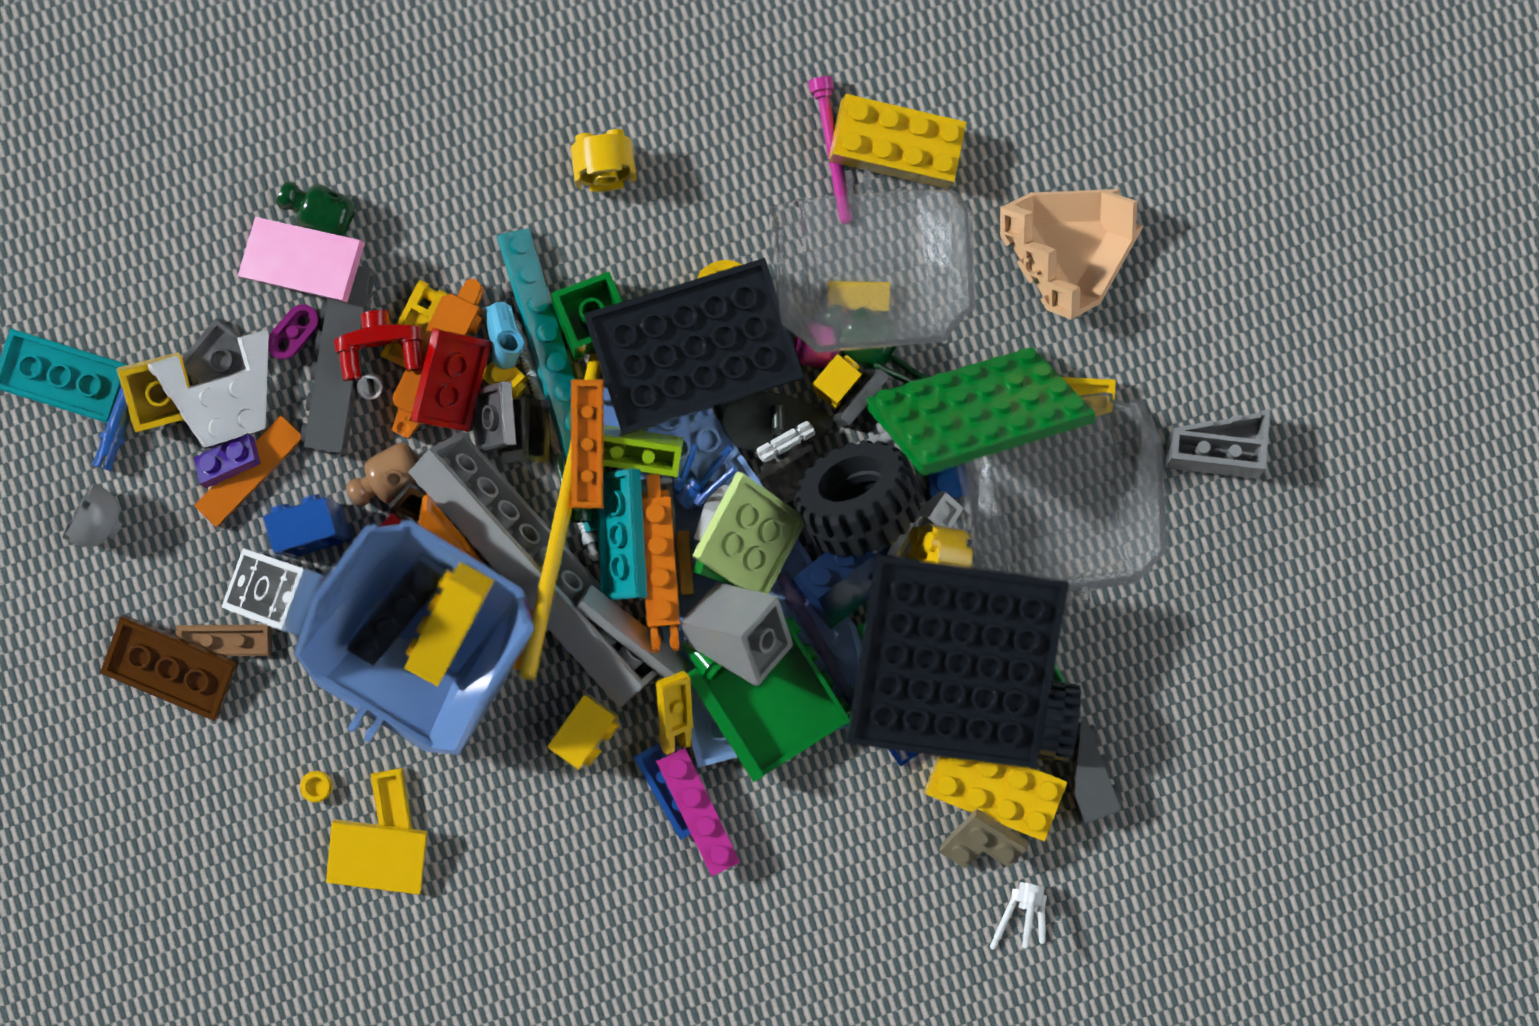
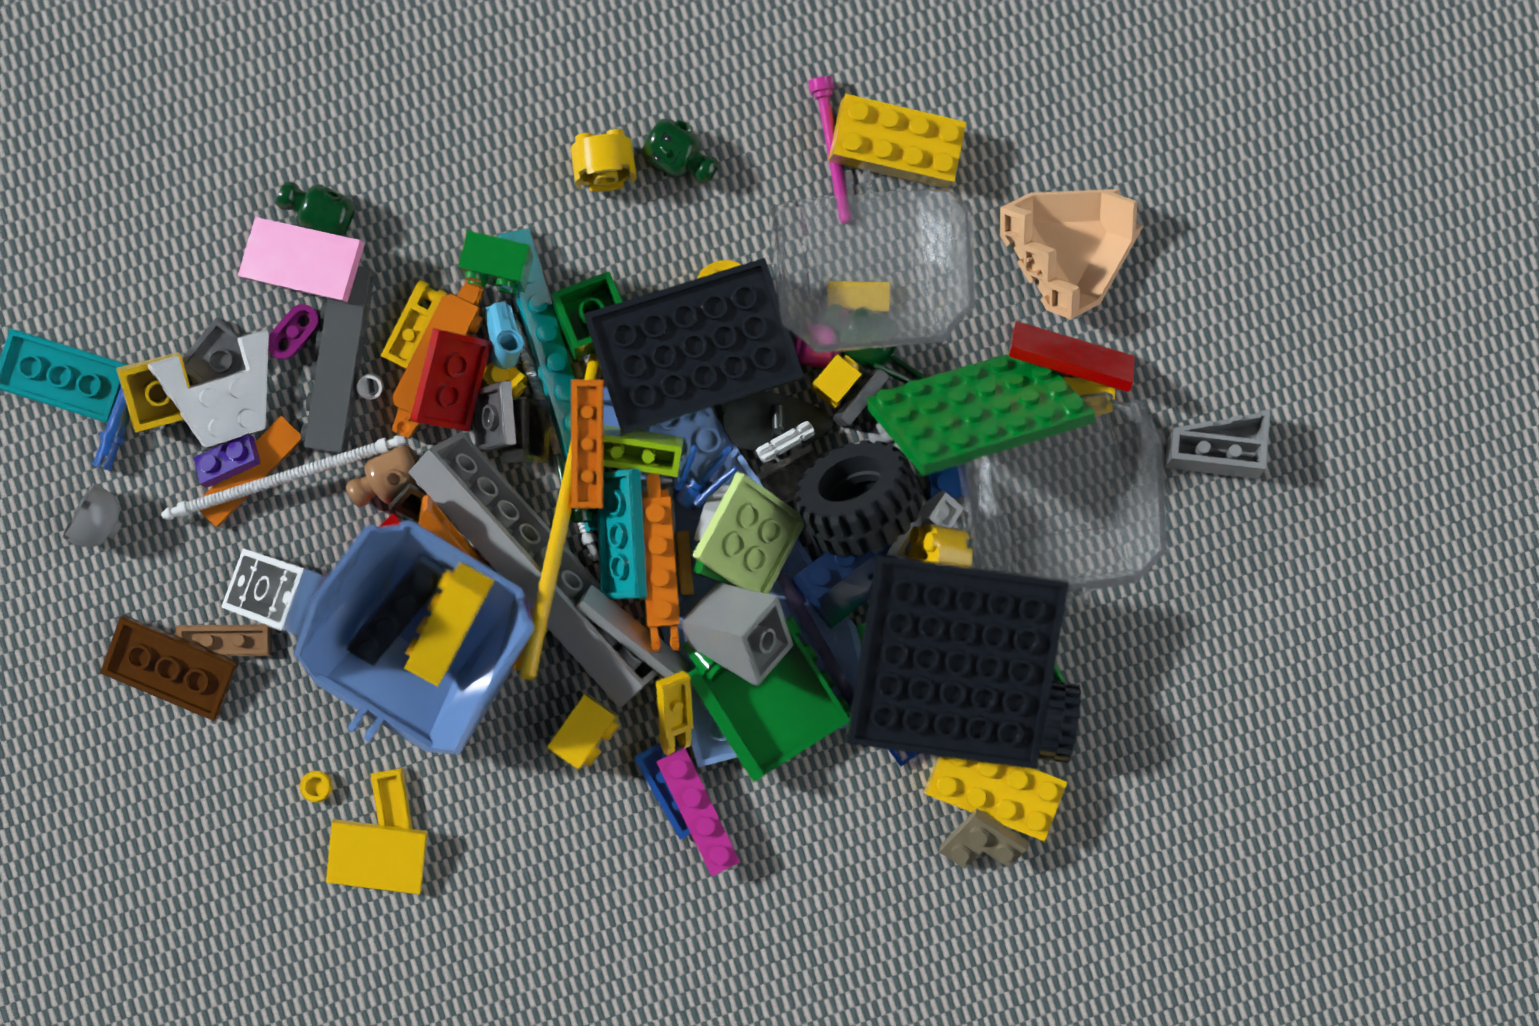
(186, 508): none -> white hose
(306, 527): blue brick -> none
(378, 332): red connector -> none
(495, 262): none -> green brick
(677, 150): none -> dark green piece
(1032, 899): white plant -> none
(1072, 356): none -> red tile
(1090, 783): dark grey slope -> none

